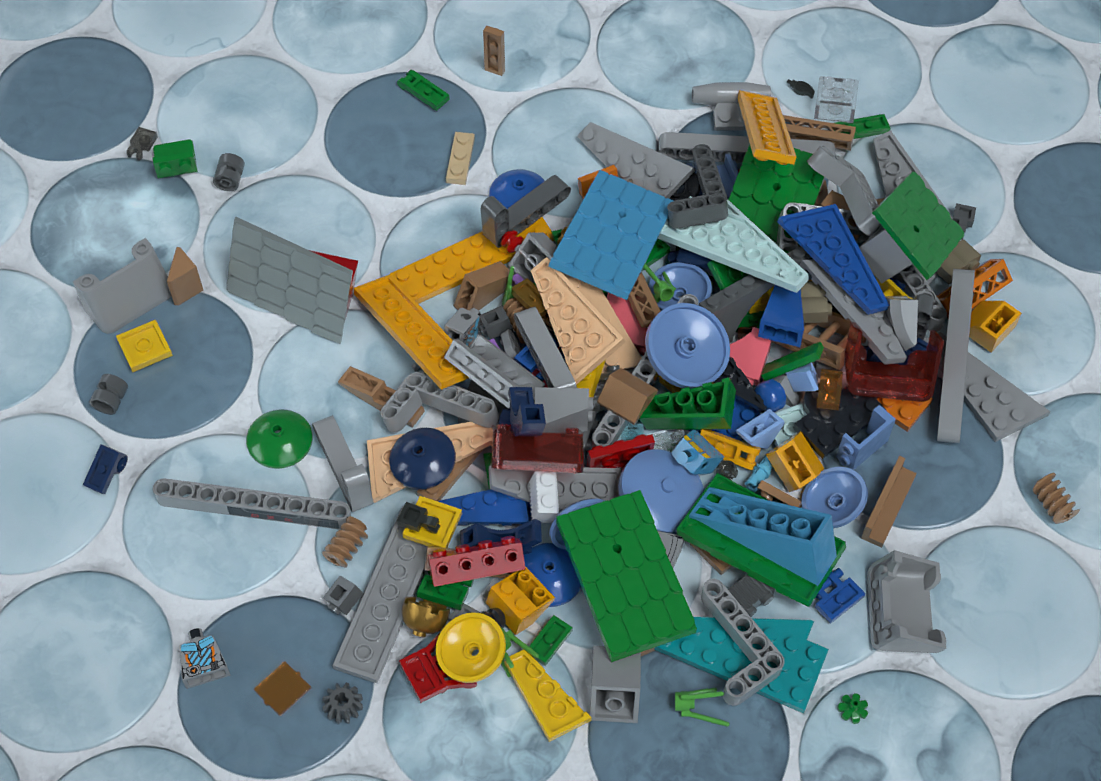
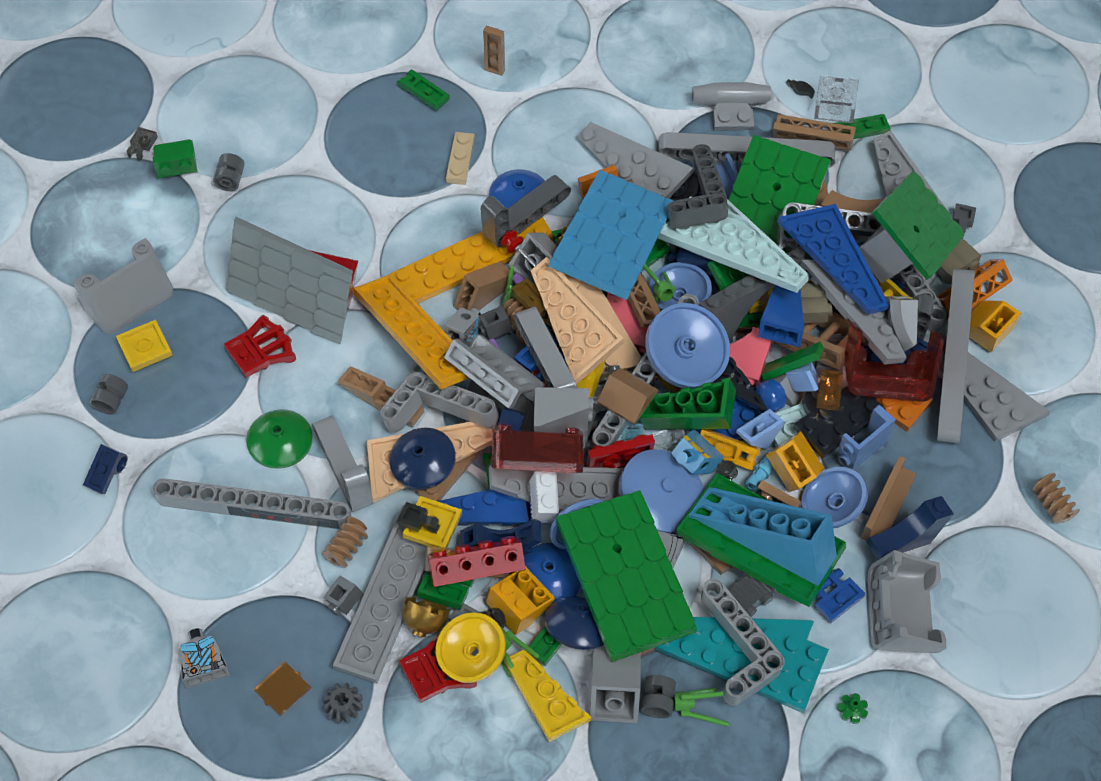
(183, 278): medium nougat slope -> none
(249, 355): none -> red plate
(510, 343): light grey plate -> none
(525, 416): dark blue arch -> none
(573, 624): none -> dark blue dish
(658, 701): none -> dark grey wheel
(766, 128): light orange plate -> none
(852, 184): light grey beam -> none
(915, 530): none -> dark blue arch

